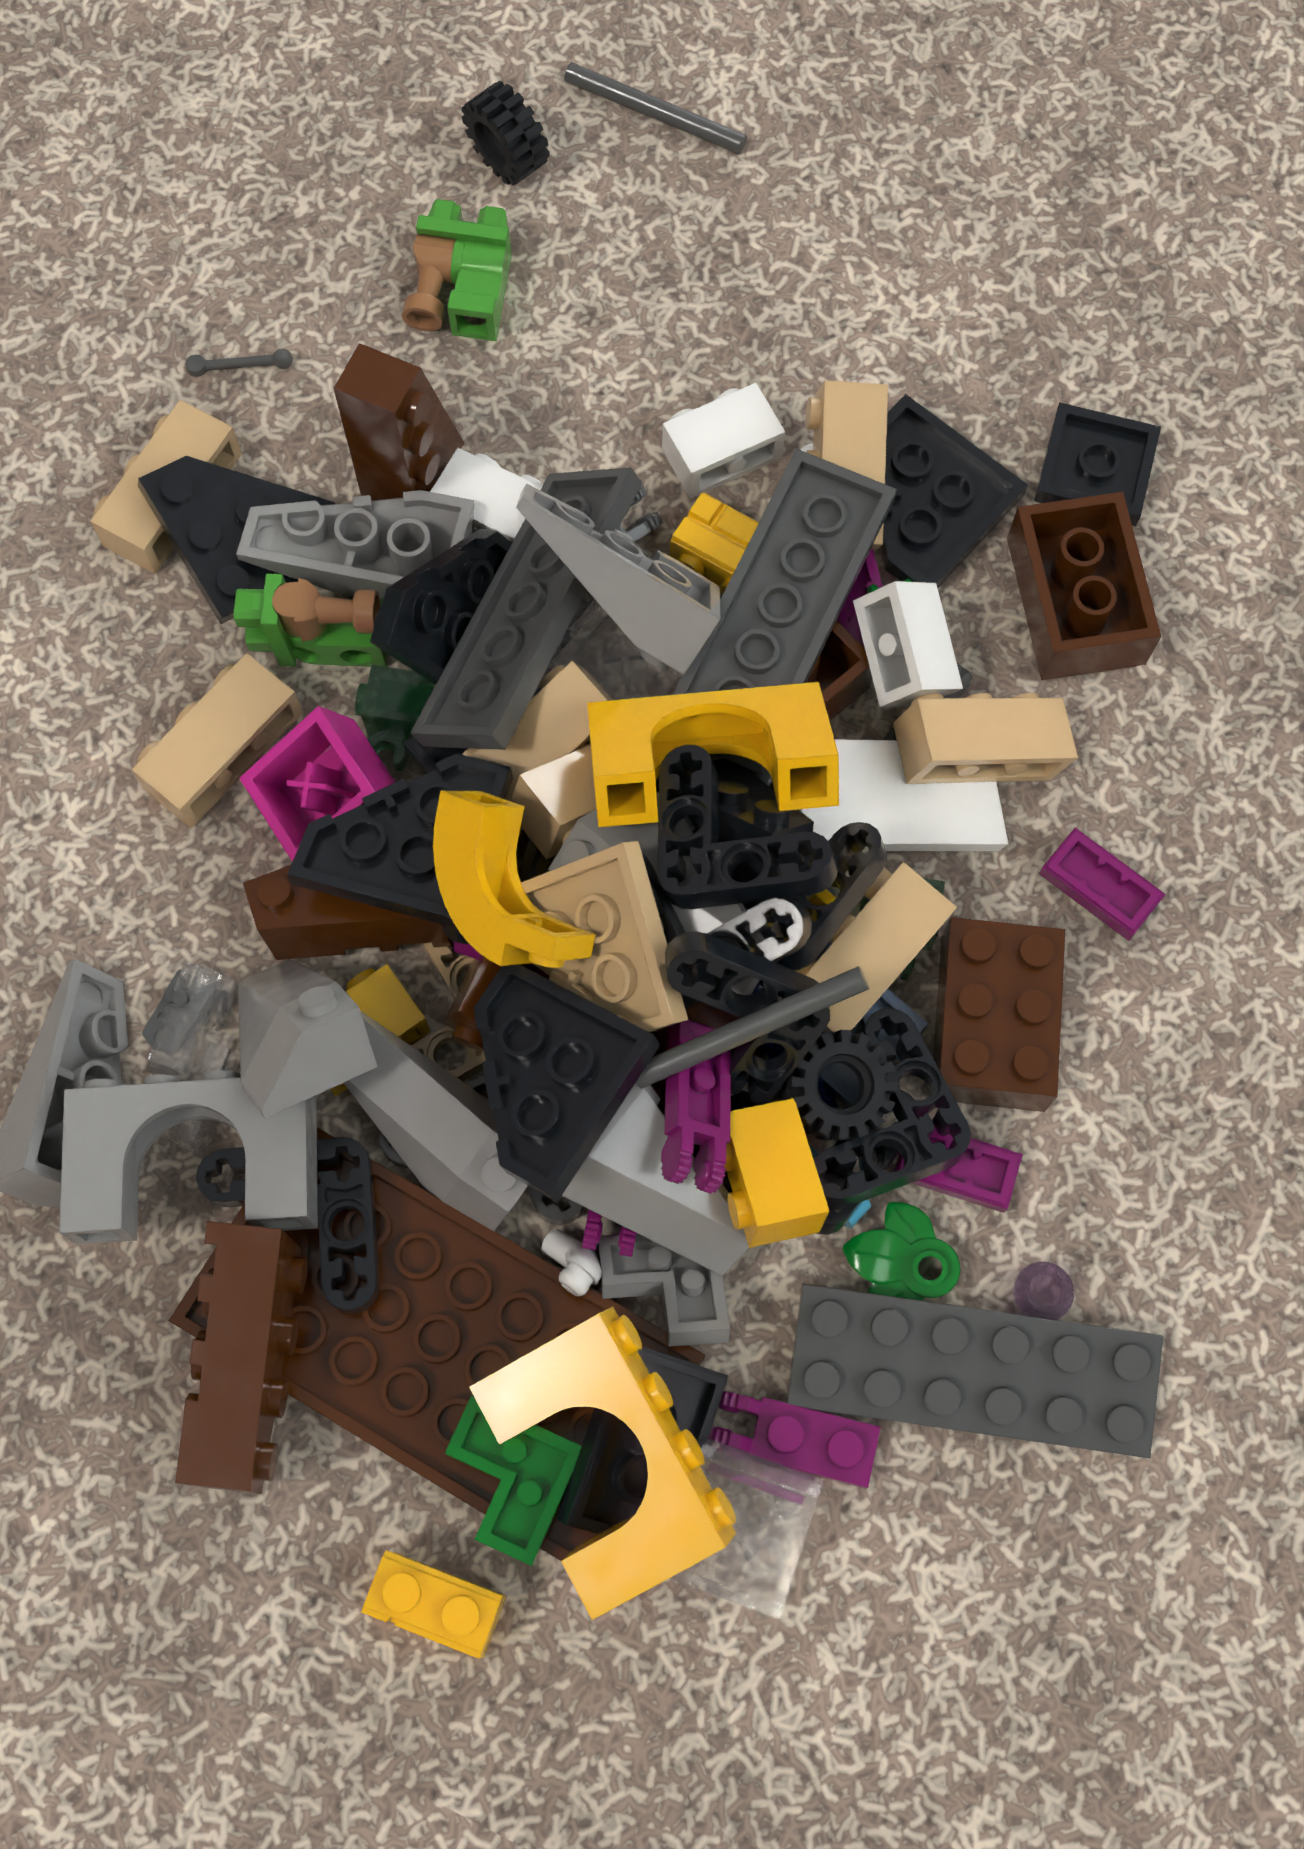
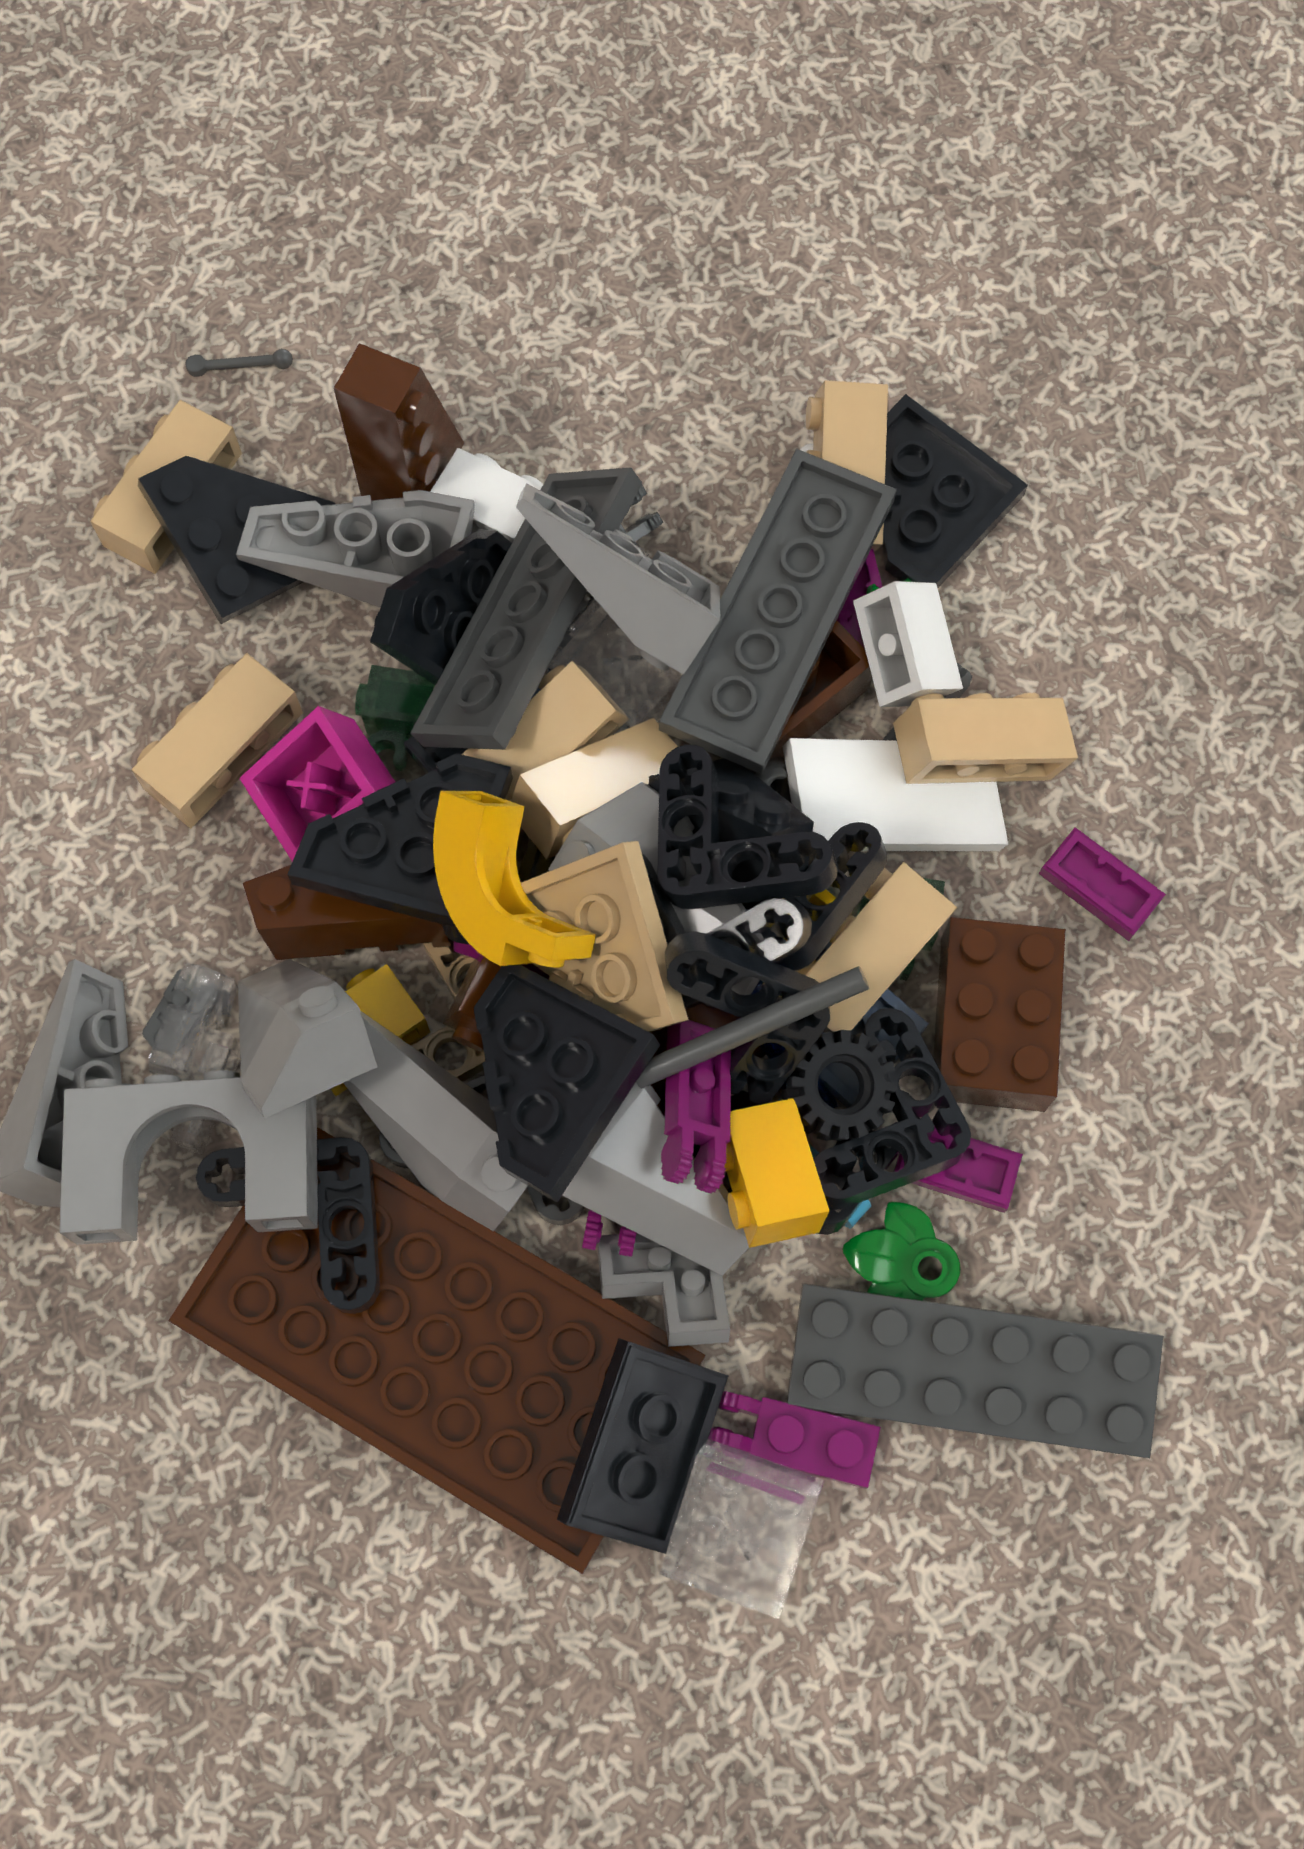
(240, 1358): reddish brown wedge -> none
(303, 625): hips -> none
(434, 1604): yellow brick -> none
(461, 254): bright green hips -> none
(505, 133): black tyre -> none
(533, 1478): green plate -> none
(580, 1264): white arm -> none
(655, 108): dark grey bar -> none
(680, 1512): yellow arch -> none
(712, 539): yellow brick -> none
(722, 439): white brick -> none
(773, 725): yellow arch -> none
(1043, 1290): clear purple plate -> none
(1083, 586): reddish brown brick -> none
(1097, 456): black plate -> none

